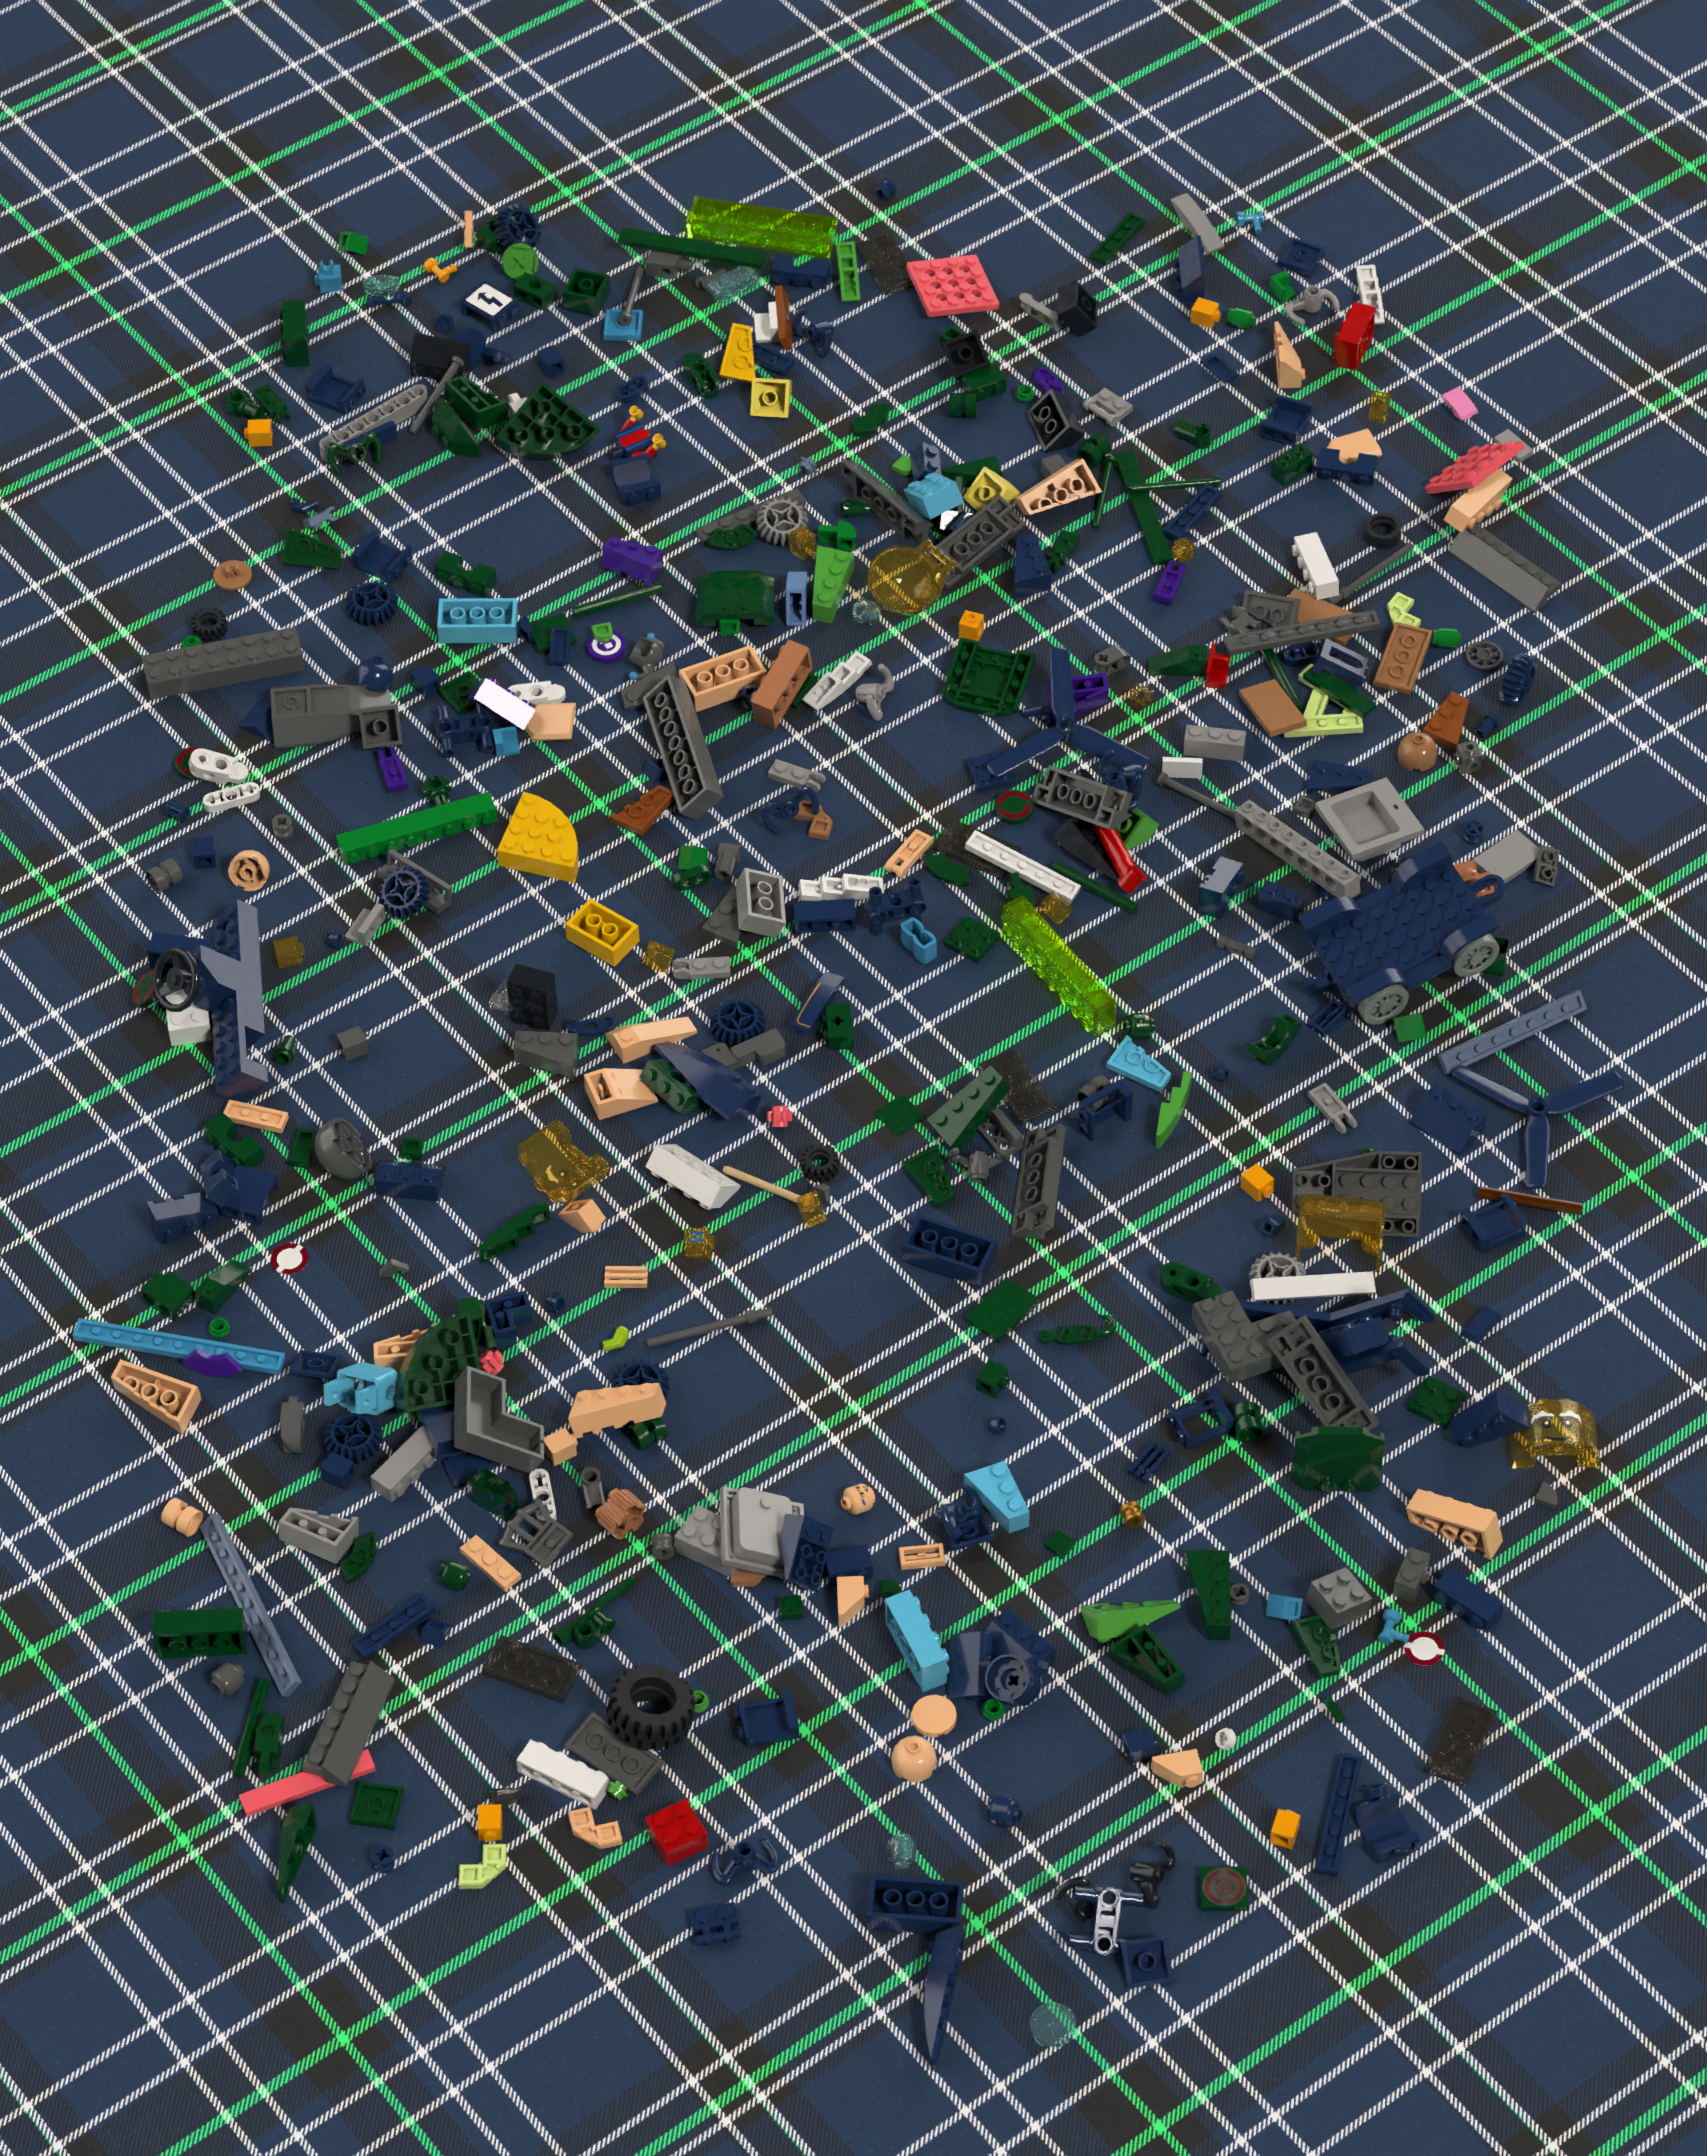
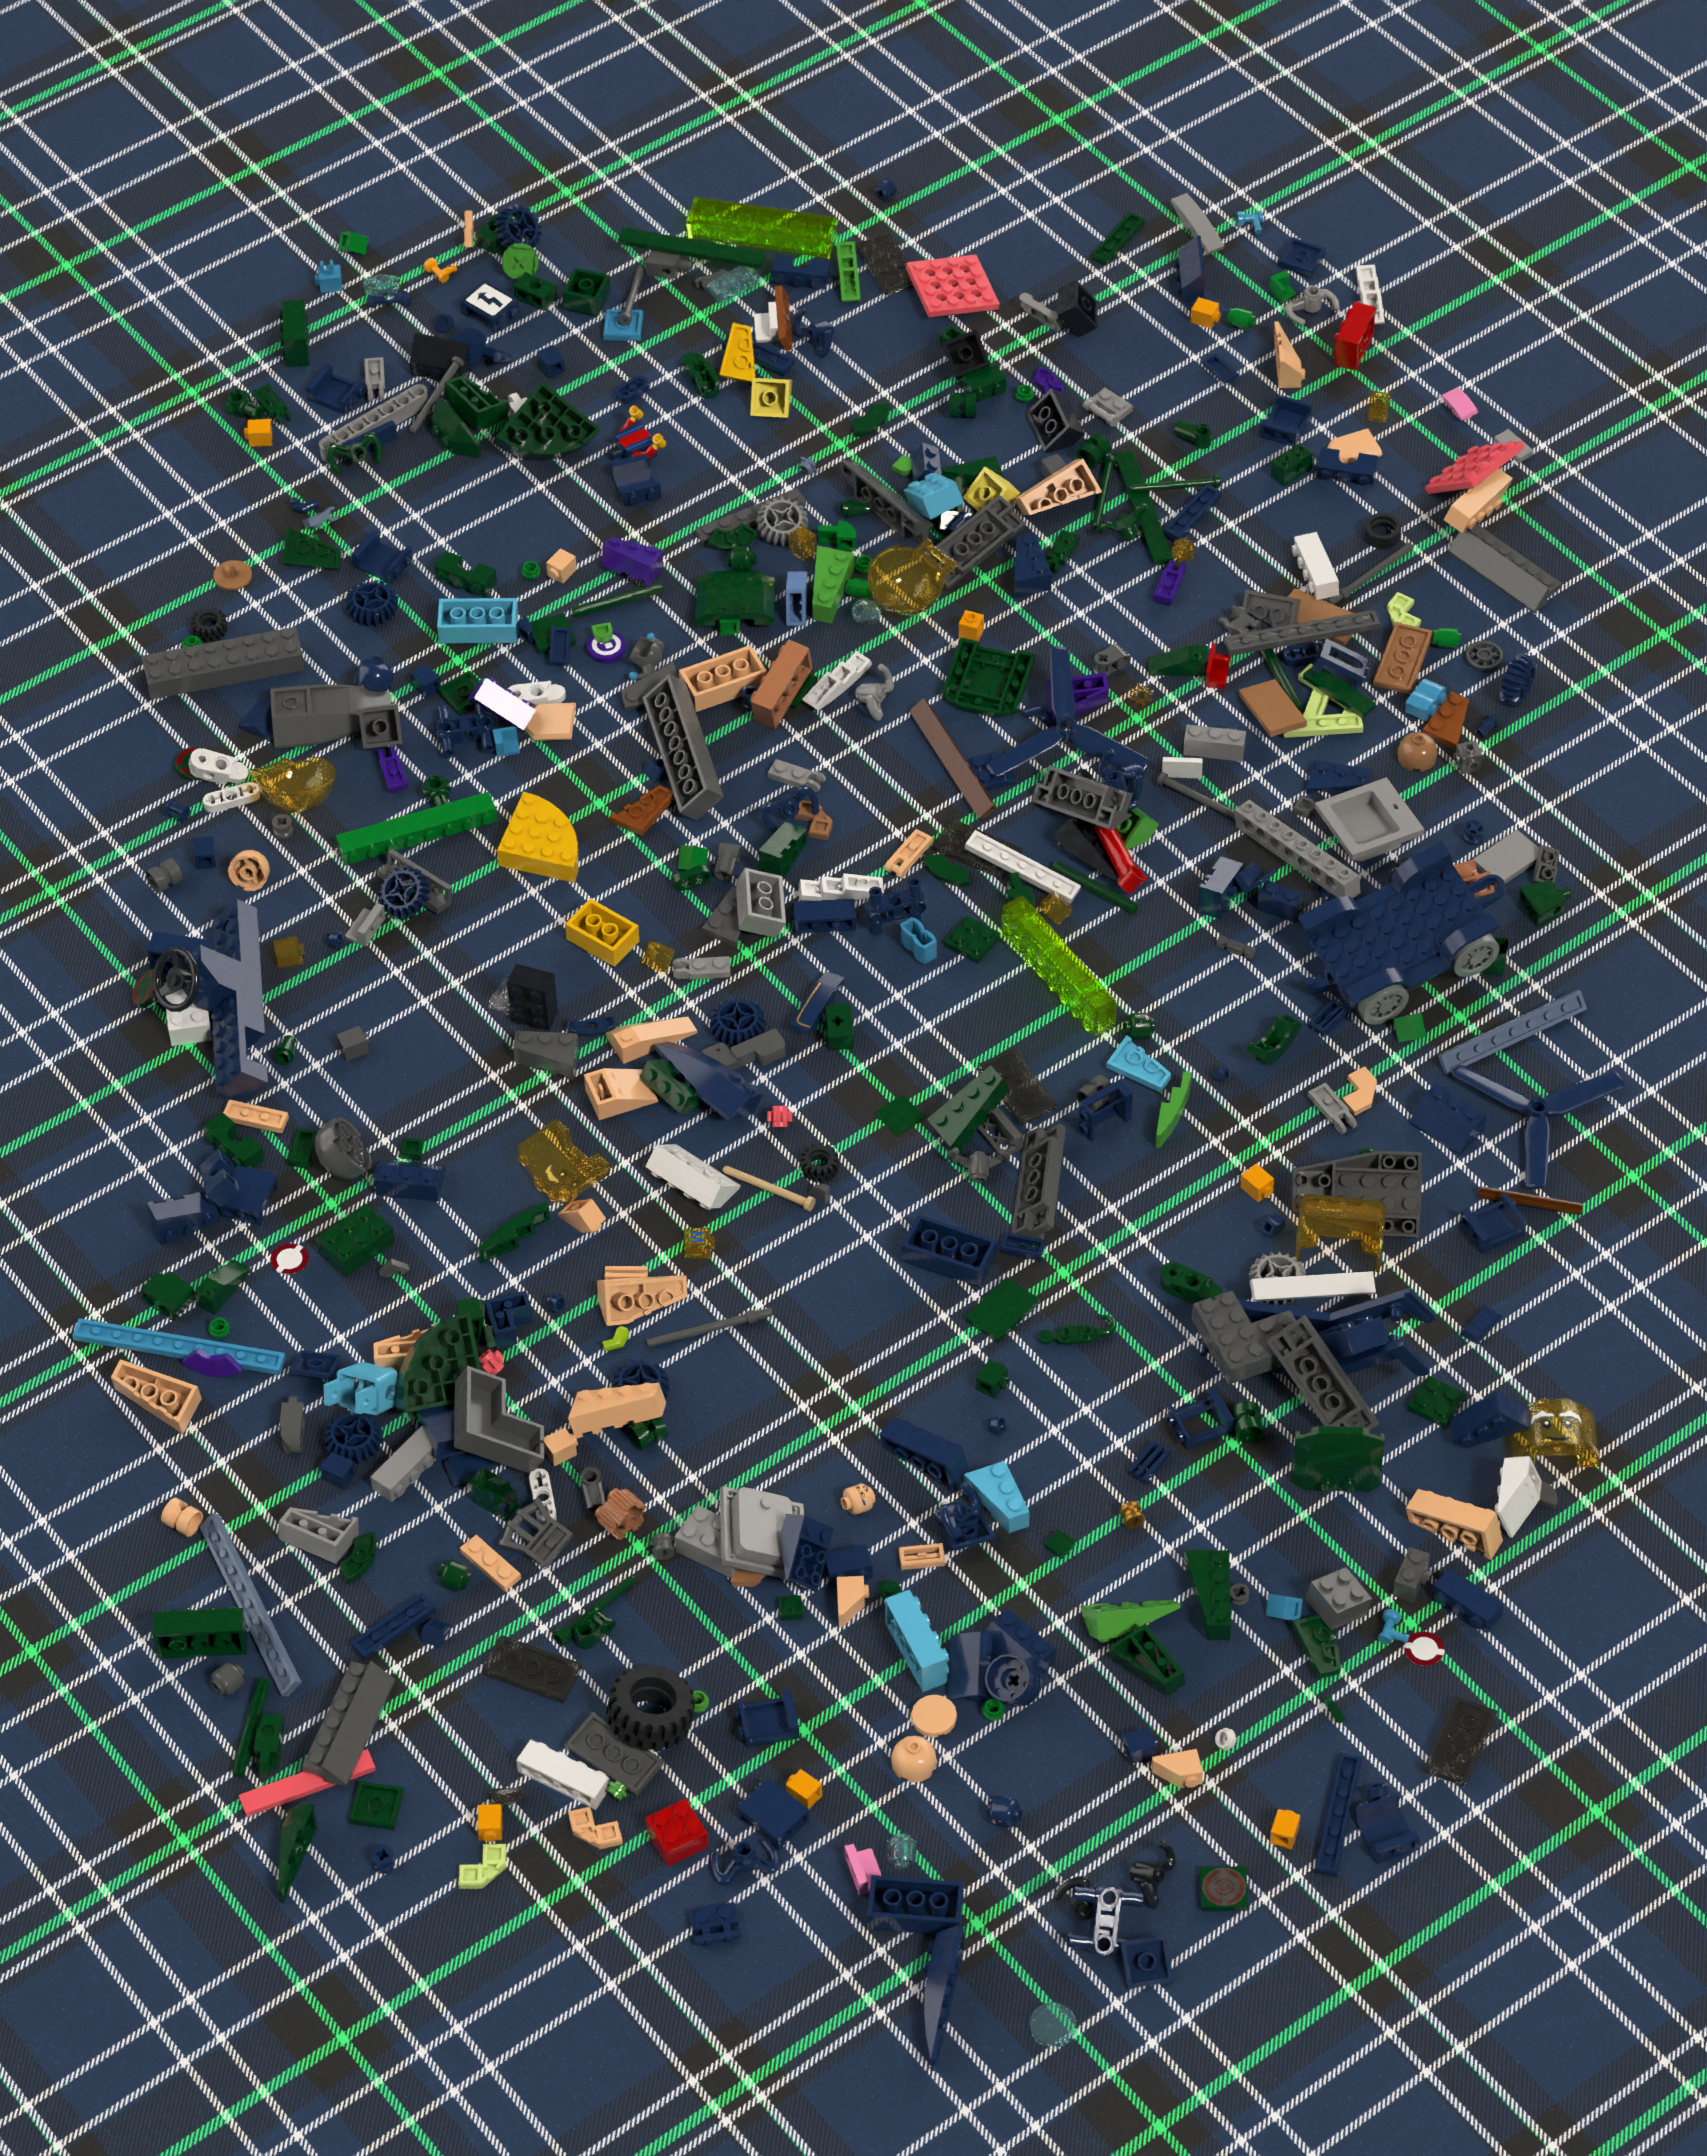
(296, 785): none -> clear yellow windscreen
(355, 1240): none -> dark green brick
(374, 376): none -> light grey hinge
(530, 570): none -> green plate
(561, 566): none -> light nougat brick
(632, 1298): none -> light nougat wedge
(741, 558): none -> dark green head
(774, 1812): none -> dark blue panel
(782, 849): none -> dark green wedge
(804, 1788): none -> light orange brick
(811, 1209): clear yellow panel -> none
(858, 588): none -> green brick
(862, 1866): none -> bright pink panel
(863, 563): none -> green plate
(926, 1452): none -> dark blue wedge
(930, 1176): dark green wing -> none
(953, 759): none -> reddish brown tile
(1014, 807): dark green tile -> none
(1022, 1249): none -> dark blue tile
(1125, 524): none -> dark green piece
(1252, 877): none -> dark blue panel
(1365, 1085): none -> light nougat tile
(1426, 699): none -> dark azure brick
(1517, 1493): none -> white slope
(1543, 901): none -> dark green torso

